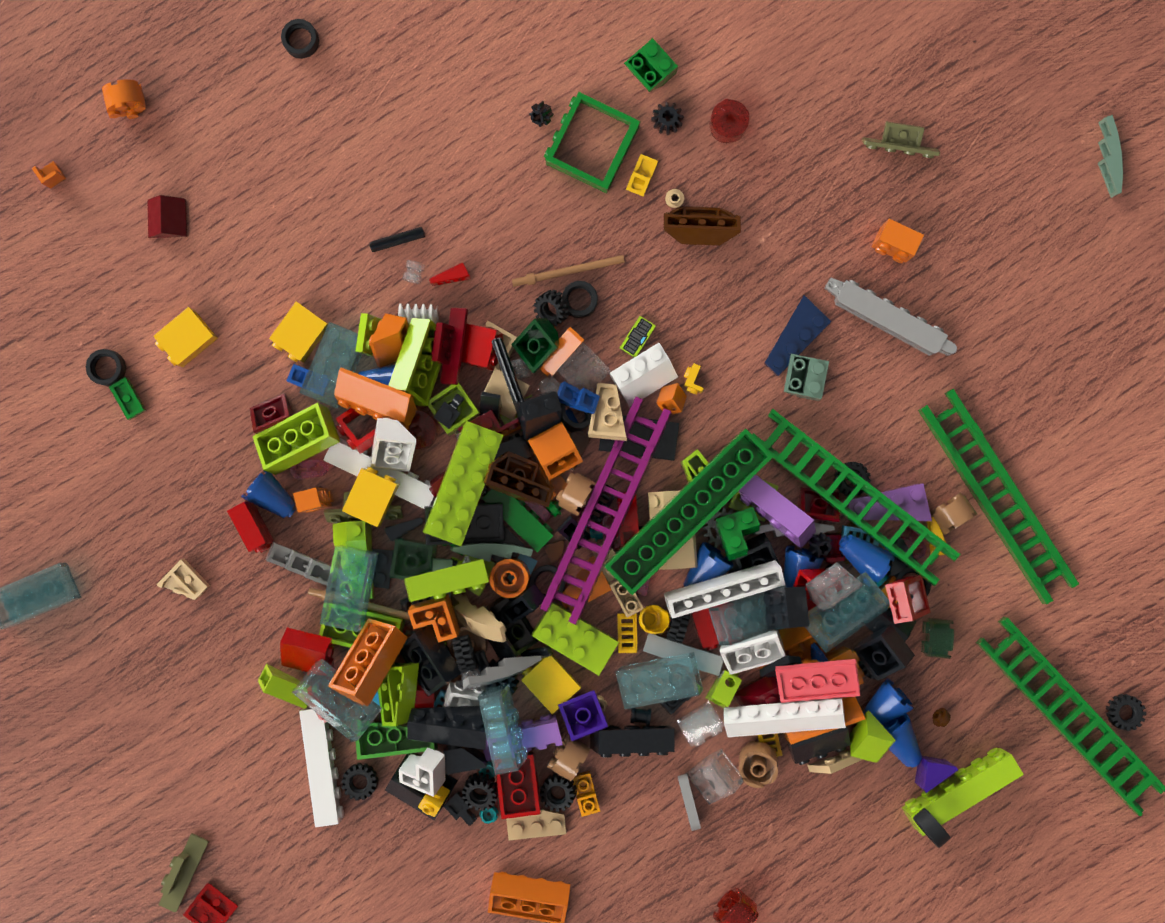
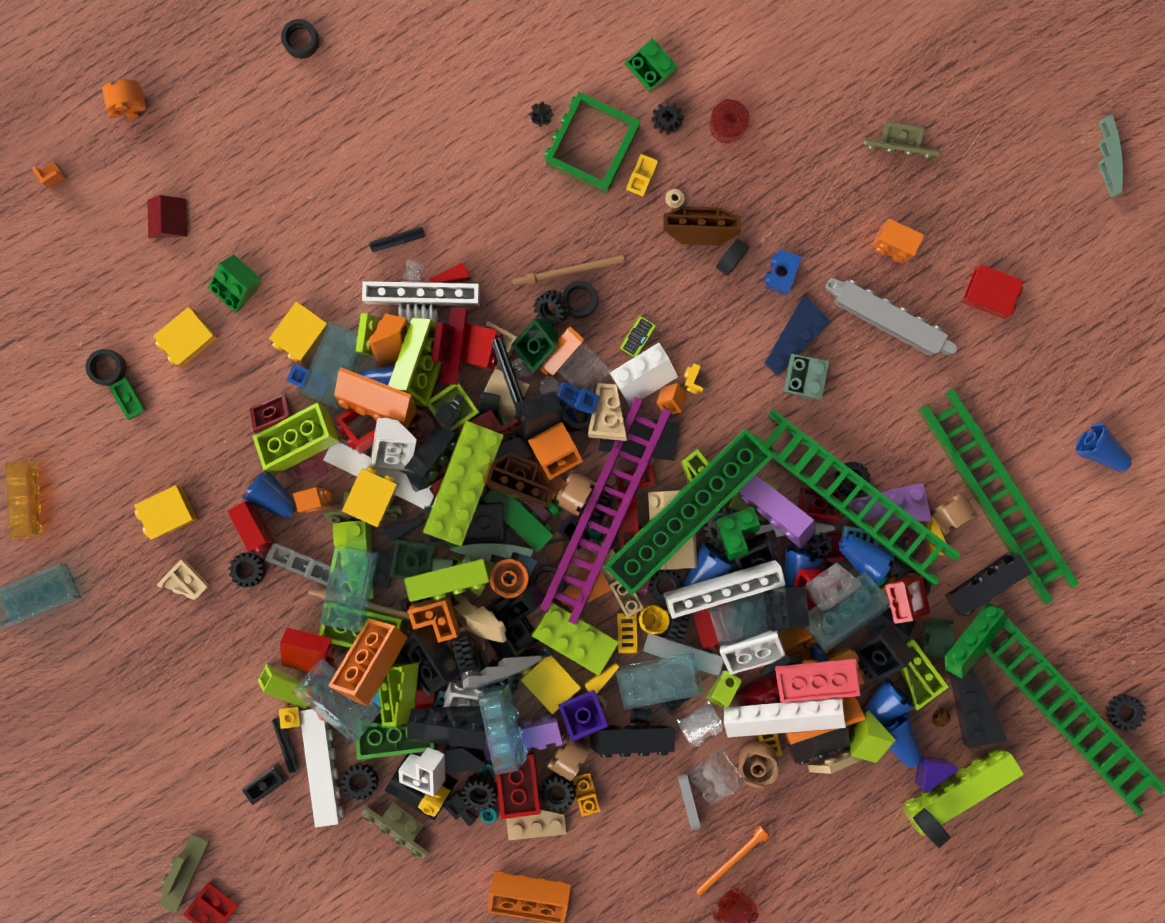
(23, 499): none -> clear yellow brick
(165, 512): none -> yellow brick
(234, 283): none -> green slope
(235, 569): none -> black tyre
(265, 784): none -> black brick
(286, 746): none -> black axle
(290, 716): none -> yellow brick
(400, 826): none -> olive bracket
(421, 293): none -> white brick
(430, 458): none -> black slope
(597, 682): none -> yellow slope
(653, 479): none -> red slope
(657, 577): none -> black tyre
(732, 257): none -> black tyre
(760, 836): none -> orange piece
(790, 264): none -> blue brick
(921, 678): none -> lime wedge
(974, 711): none -> black wedge
(975, 640): none -> green brick
(988, 583): none -> black wedge
(993, 291): none -> red brick
(1103, 448): none -> blue cone

